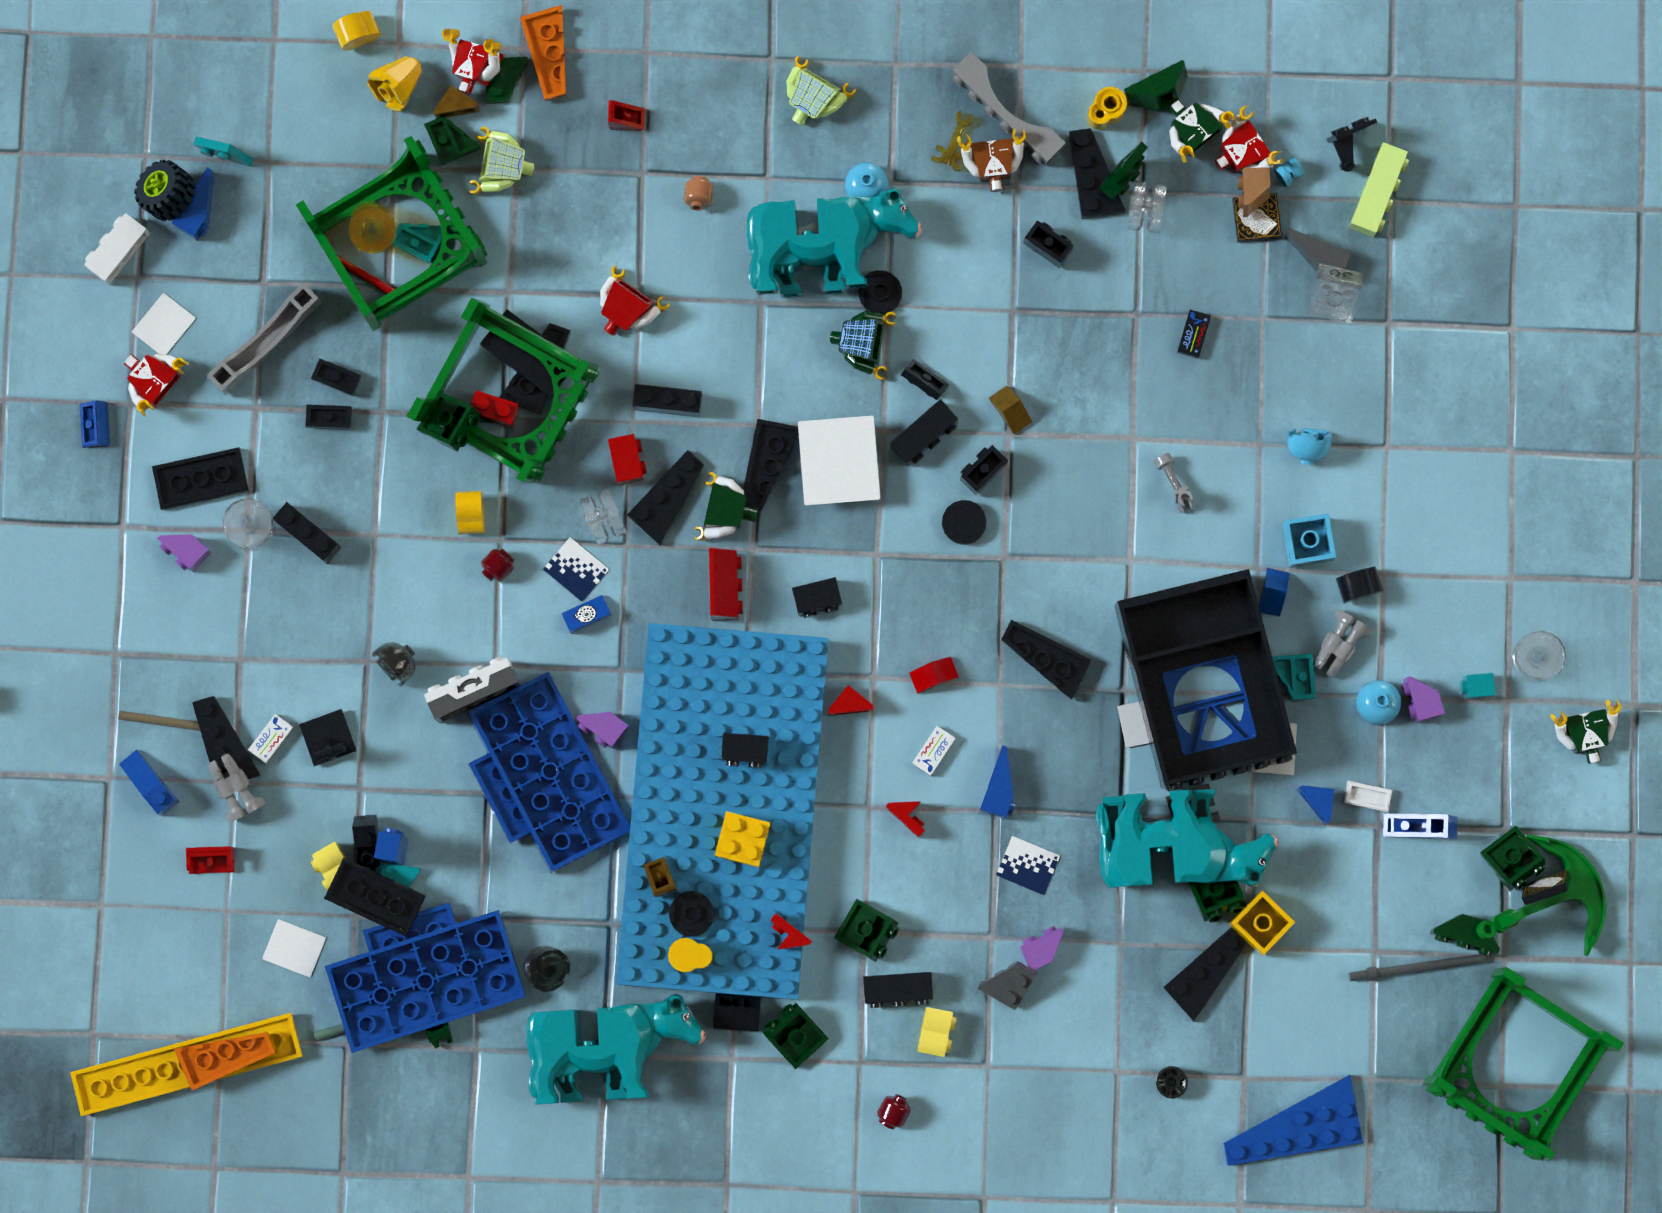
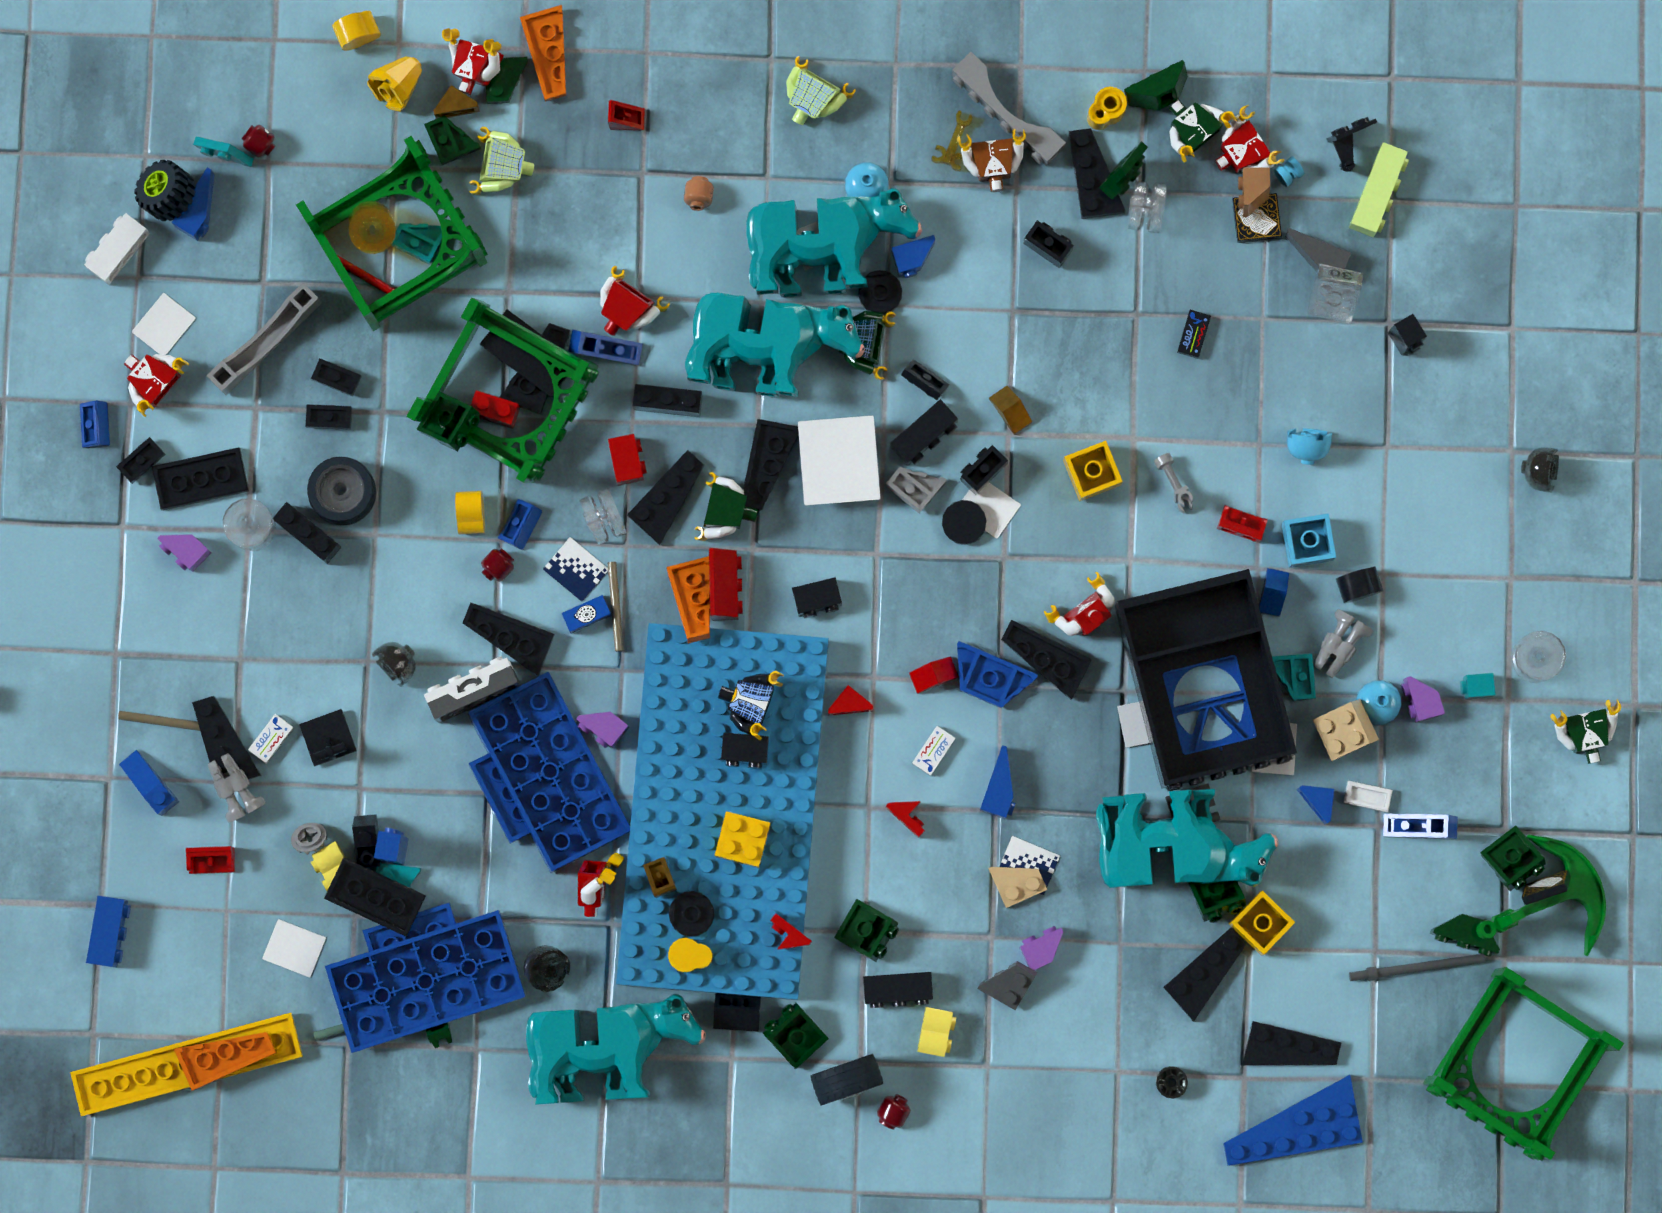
(108, 931): none -> blue brick
(140, 460): none -> black plate
(258, 141): none -> dark red head
(313, 830): none -> light grey gear
(329, 479): none -> wheel
(515, 638): none -> black wing
(520, 524): none -> blue slope
(592, 882): none -> torso
(605, 347): none -> blue slope
(615, 606): none -> dark tan piece
(692, 595): none -> orange wing
(750, 701): none -> torso
(786, 339): none -> teal animal
(846, 1079): none -> black wheel
(912, 255): none -> blue slope
(914, 487): none -> light grey wing
(989, 676): none -> blue wing
(997, 506): none -> white sticker
(1017, 883): none -> tan wing
(1087, 614): none -> torso
(1092, 471): none -> yellow brick
(1242, 524): none -> red hinge
(1286, 1047): none -> black wing
(1345, 729): none -> tan brick
(1407, 335): none -> black brick
(1541, 469): none -> clear smoke cylinder

